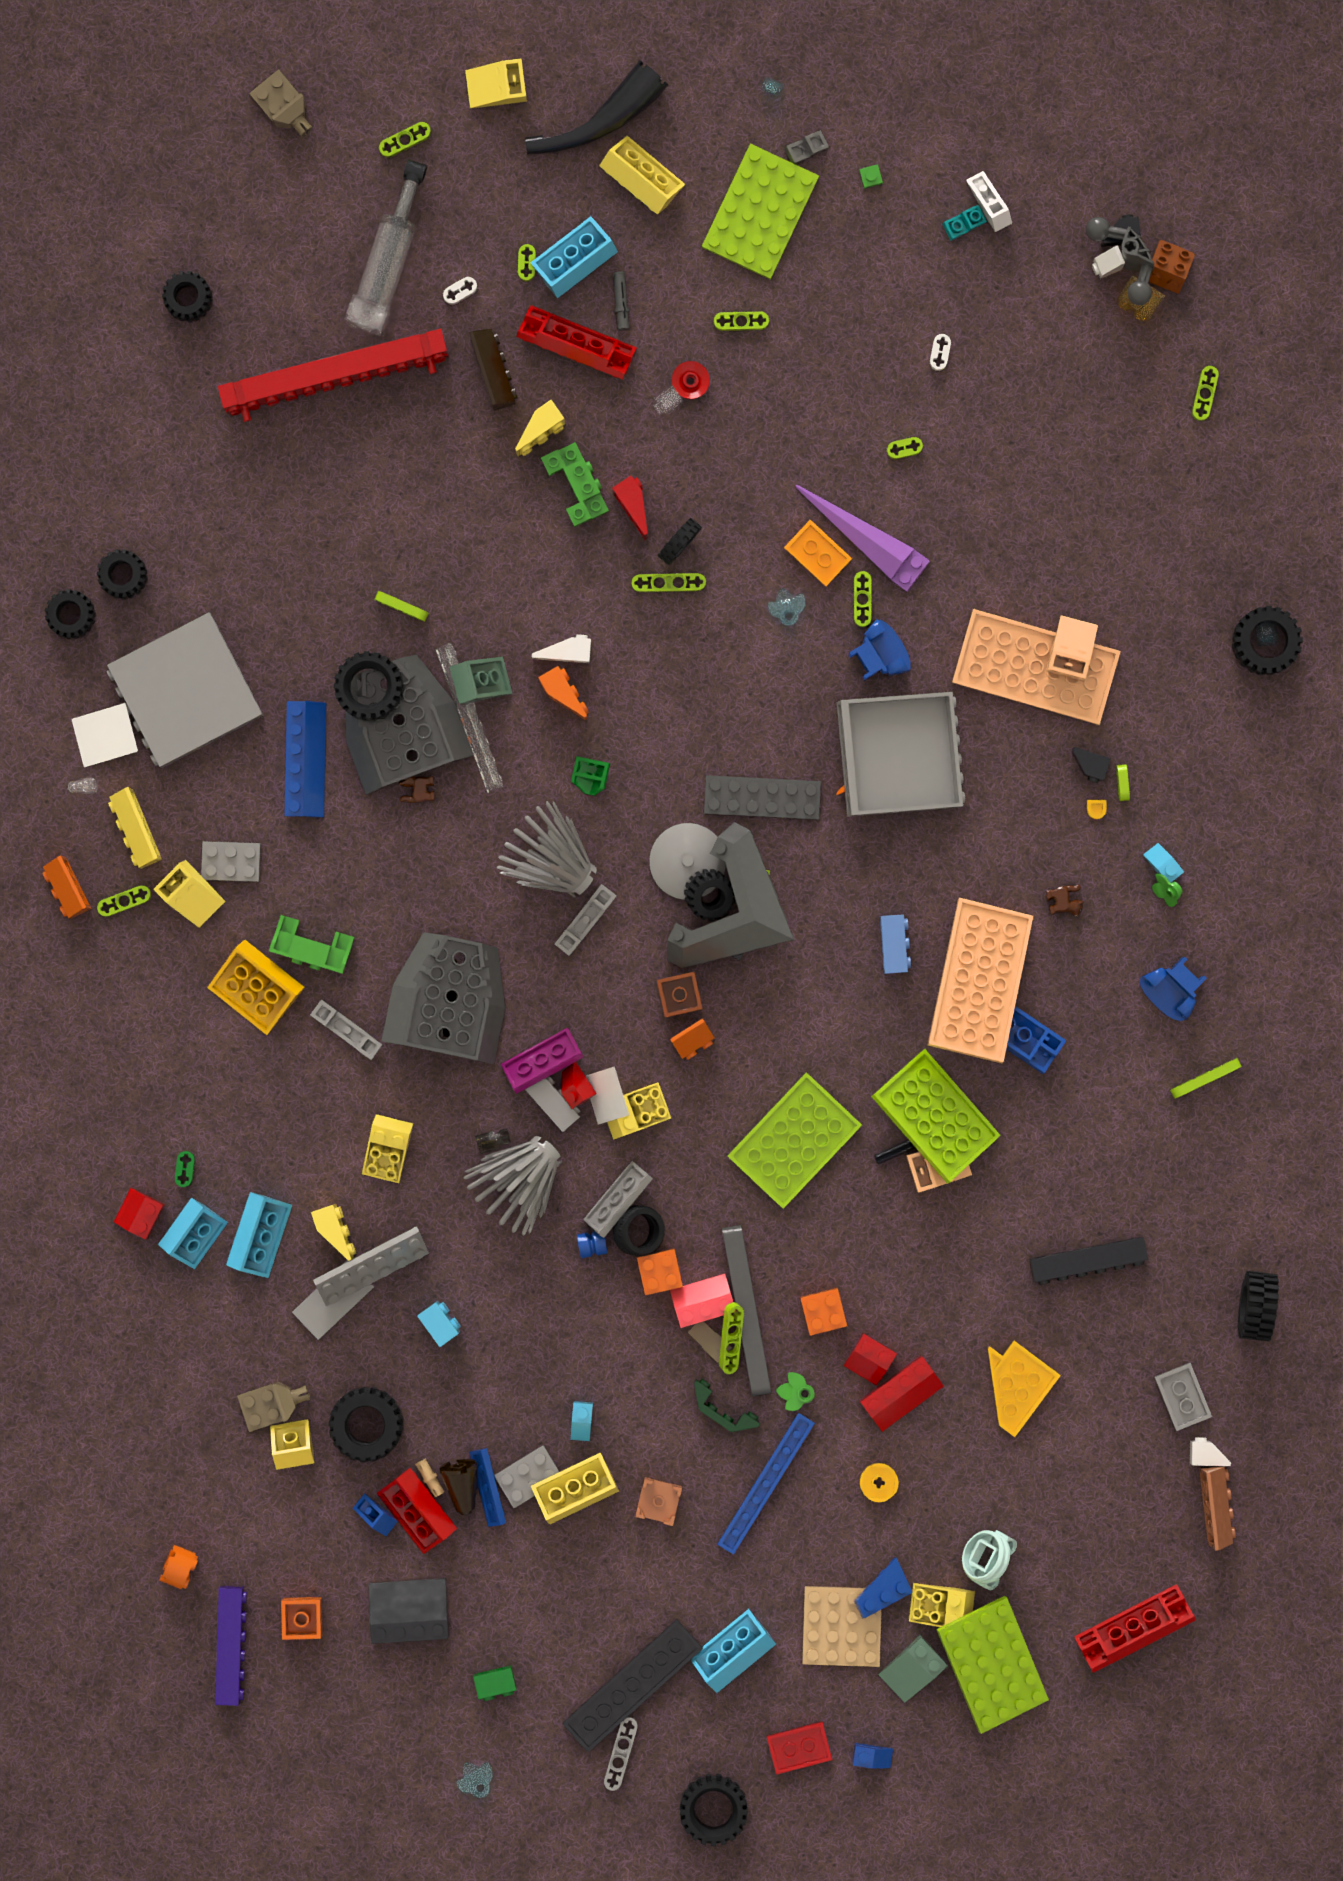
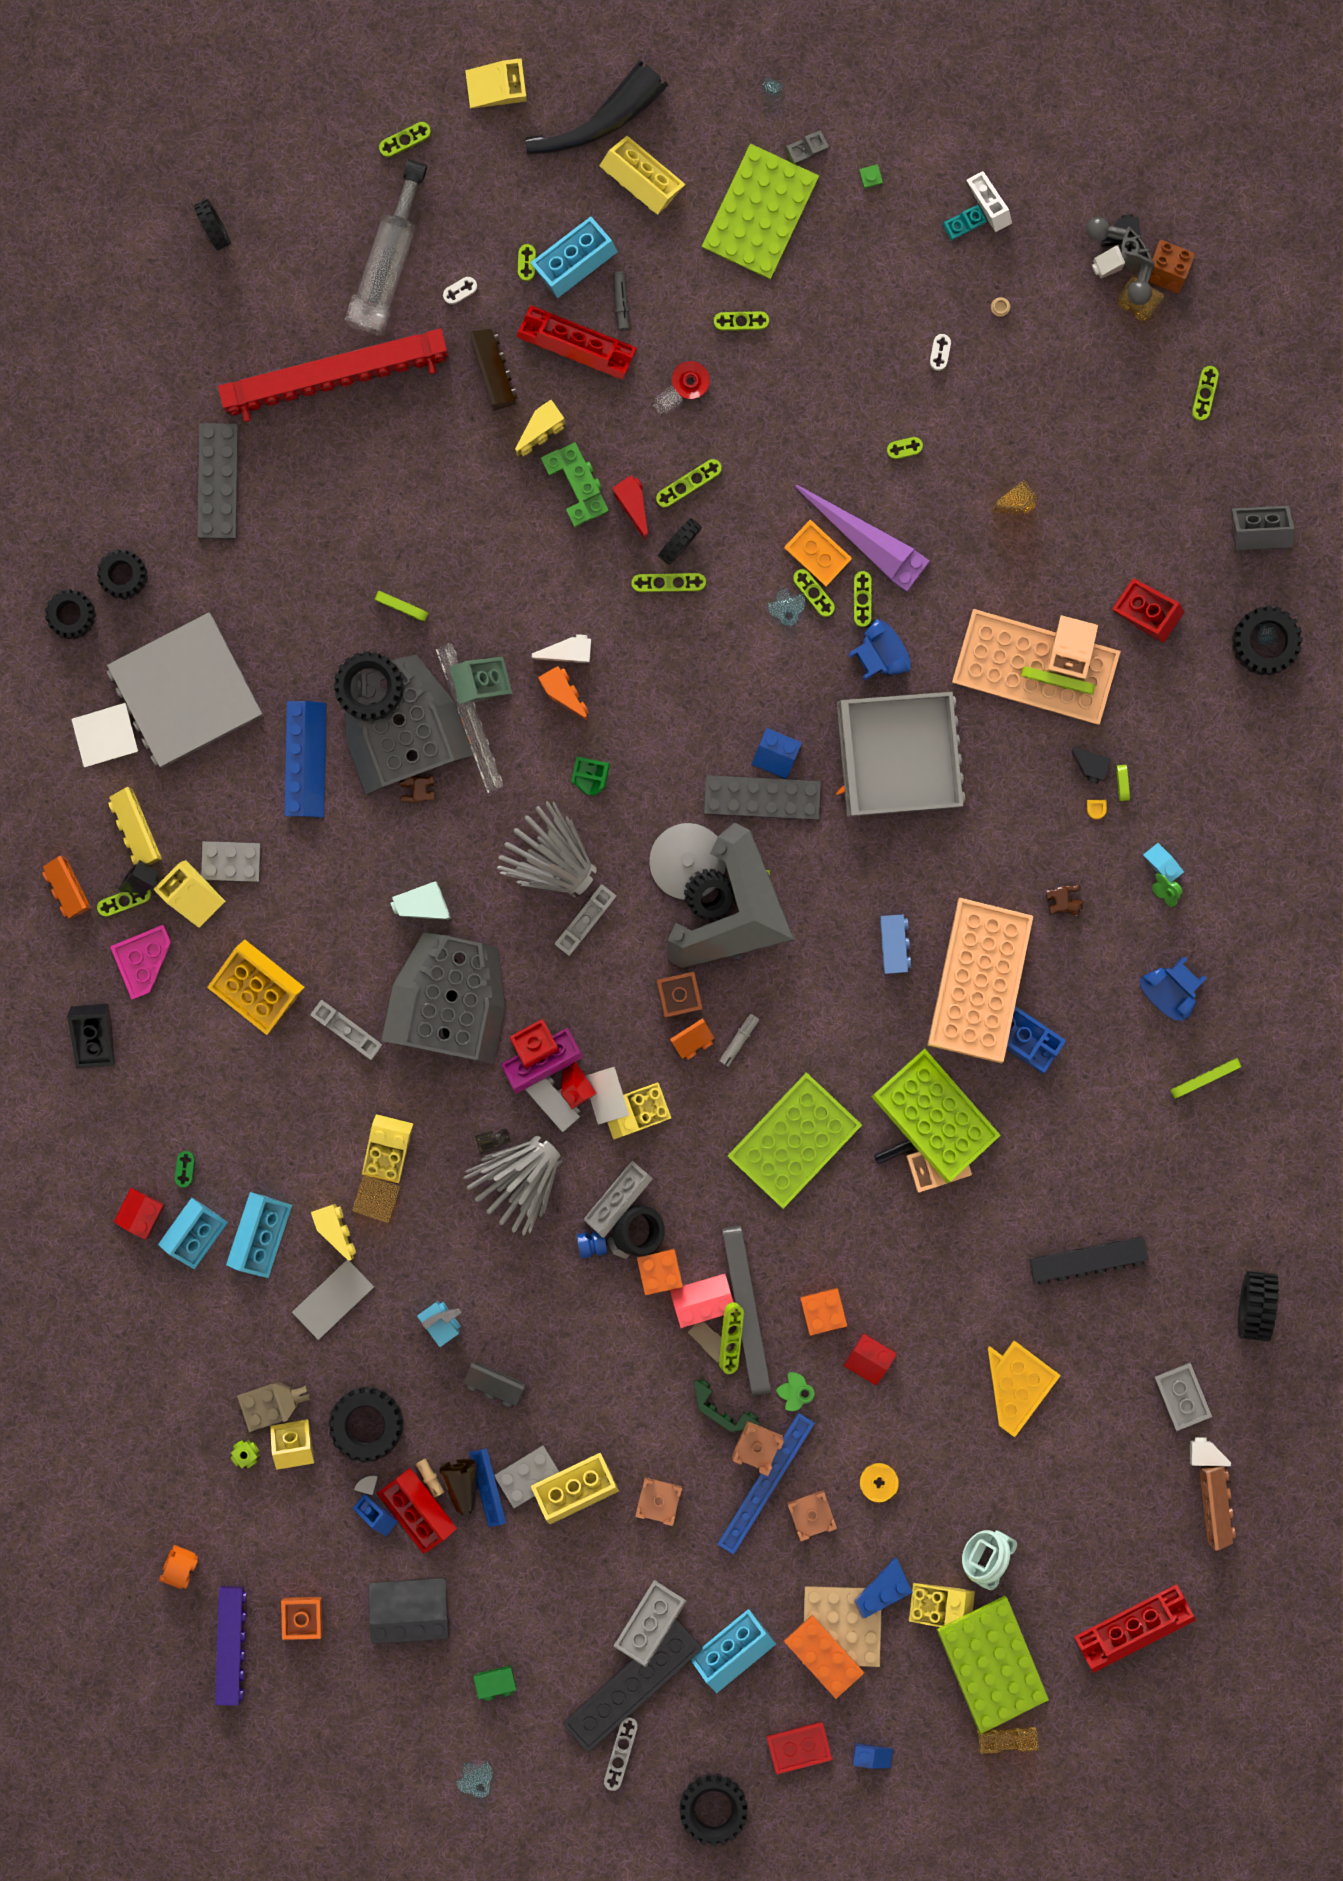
(83, 786): clear cone -> none
(91, 1035): none -> black slope
(139, 879): none -> black slope
(142, 959): none -> dark pink plate
(187, 312): black tyre -> none
(212, 224): none -> black tyre
(217, 481): none -> dark grey plate
(251, 1450): none -> lime brick
(282, 103): dark tan plate -> none
(309, 951): bright green bracket -> none
(367, 1484): none -> light grey tile
(371, 1266): light grey plate -> none
(376, 1198): none -> clear yellow plate
(421, 903): none -> light aqua slope
(446, 1315): none -> flat silver slope
(494, 1384): none -> dark grey slope
(534, 1043): none -> red tile
(581, 1421): medium azure slope -> none
(615, 1250): none -> light grey tile
(650, 1623): none -> light grey tile
(690, 486): none -> lime beam
(739, 1040): none -> light grey axle
(757, 1447): none -> nougat panel
(776, 753): none -> blue slope
(811, 1515): none -> nougat panel
(824, 1656): none -> orange plate
(826, 601): none -> lime beam
(901, 1393): red slope -> none
(913, 1669): sand green slope -> none
(1000, 307): none -> tan plate
(1005, 1739): none -> clear yellow arch
(1017, 500): none -> clear yellow slope
(1058, 680): none -> lime beam
(1149, 610): none -> red slope
(1262, 527): none -> dark grey slope

